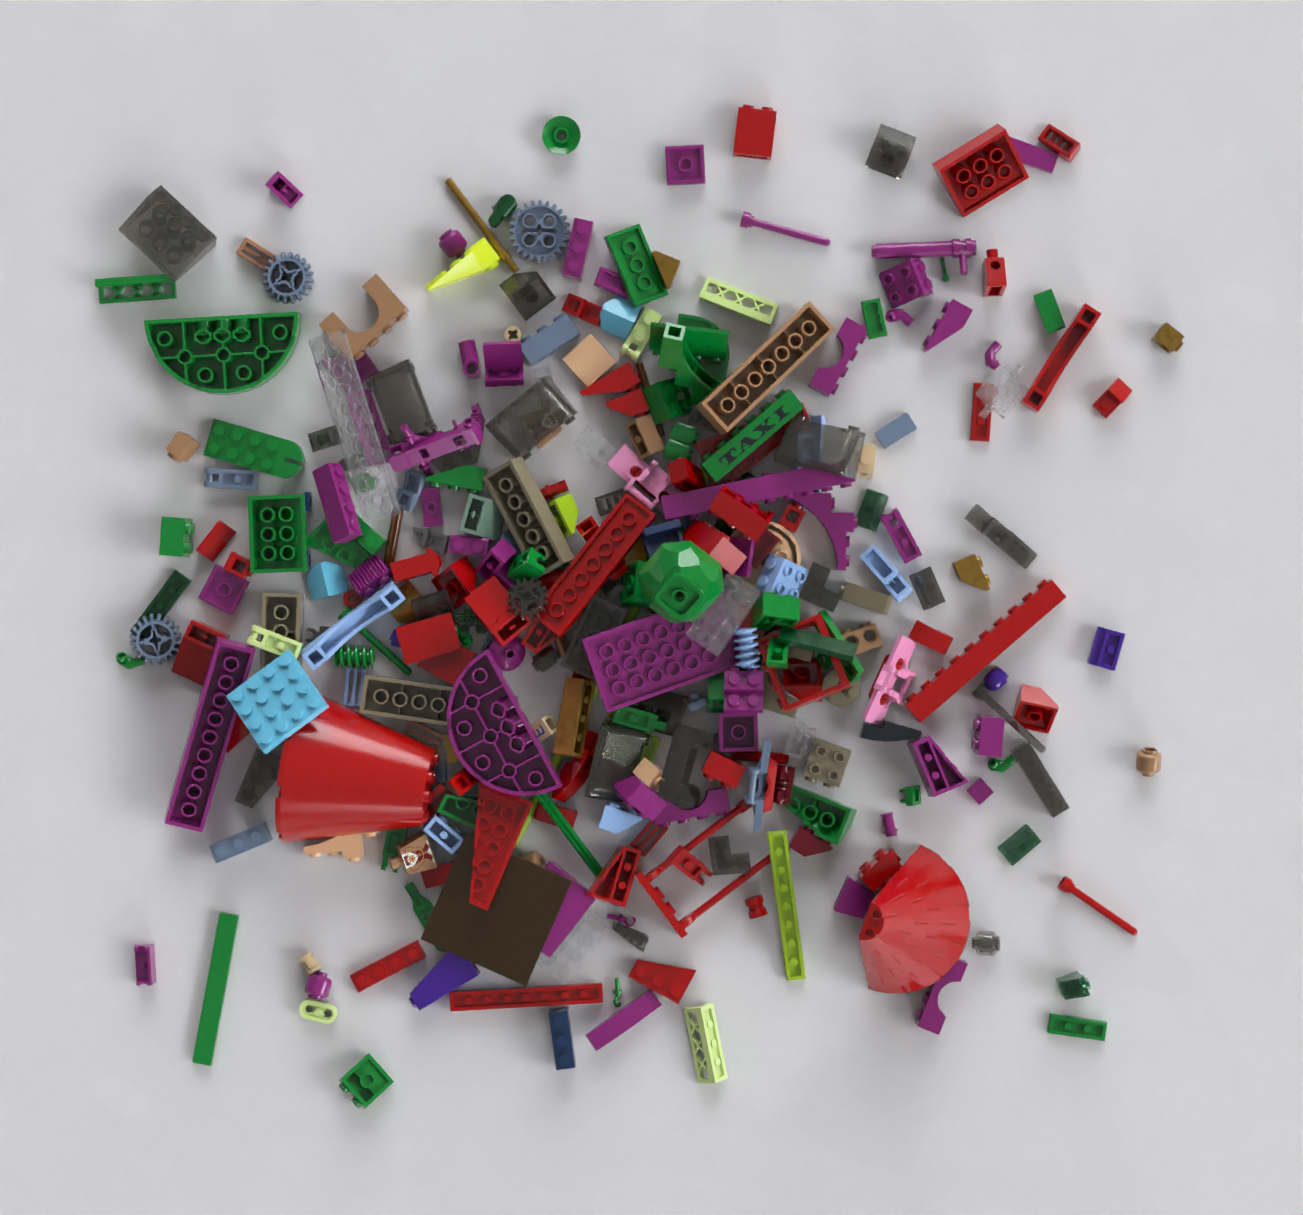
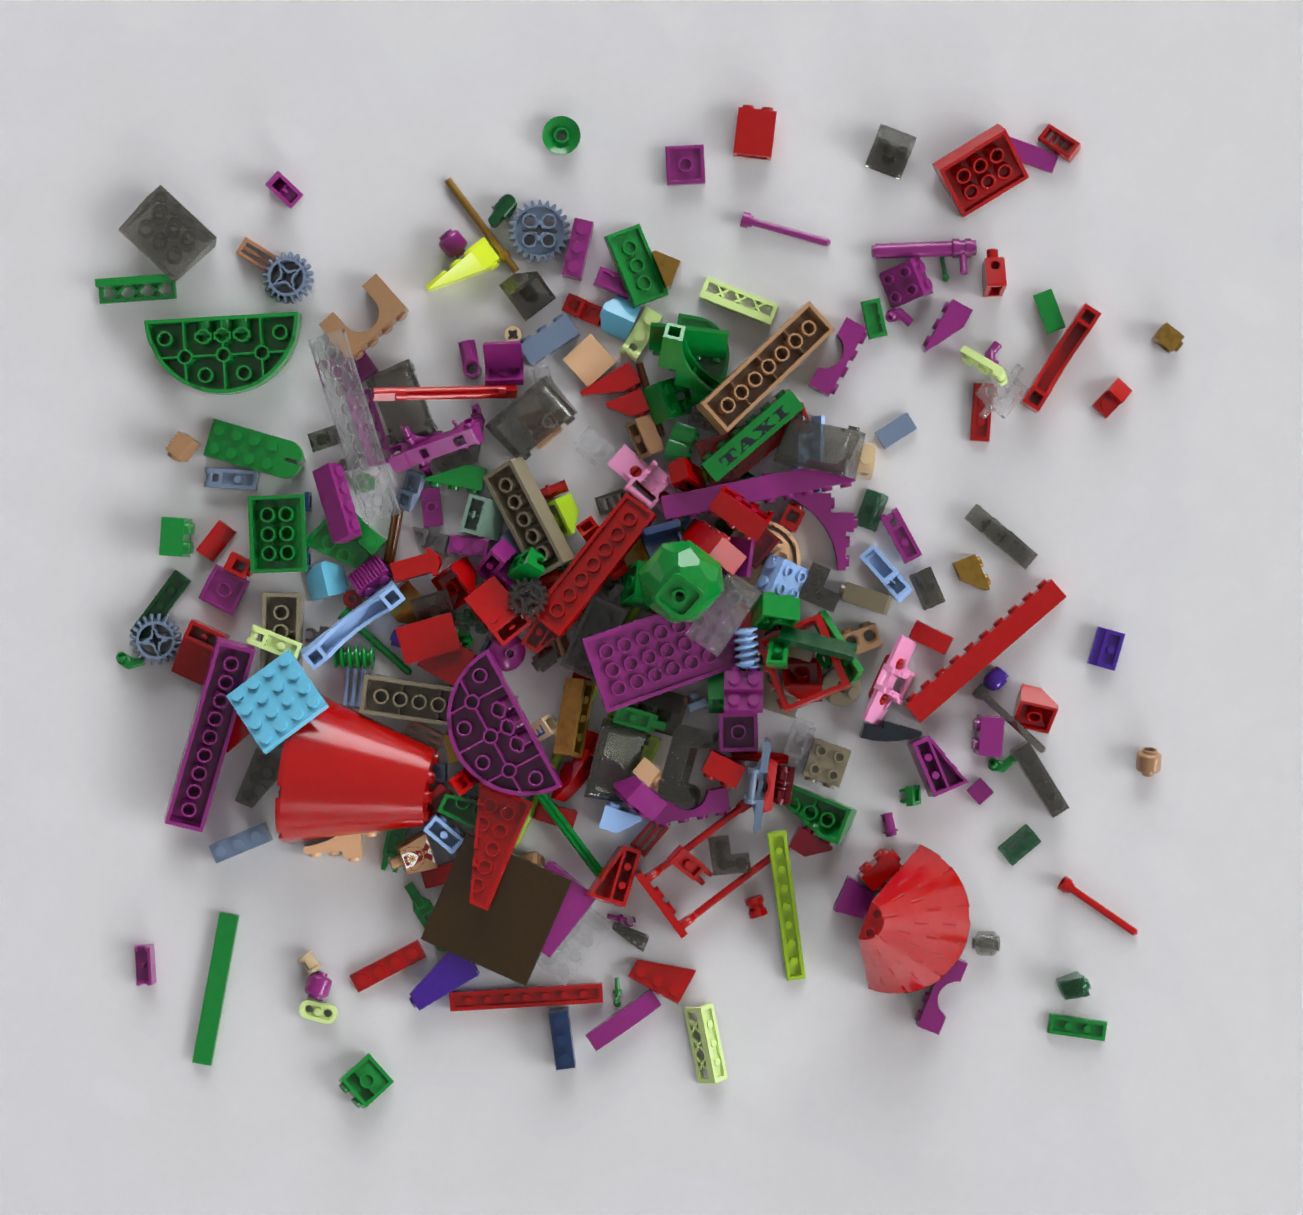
(437, 393): none -> red piece
(983, 365): none -> yellowish green plate

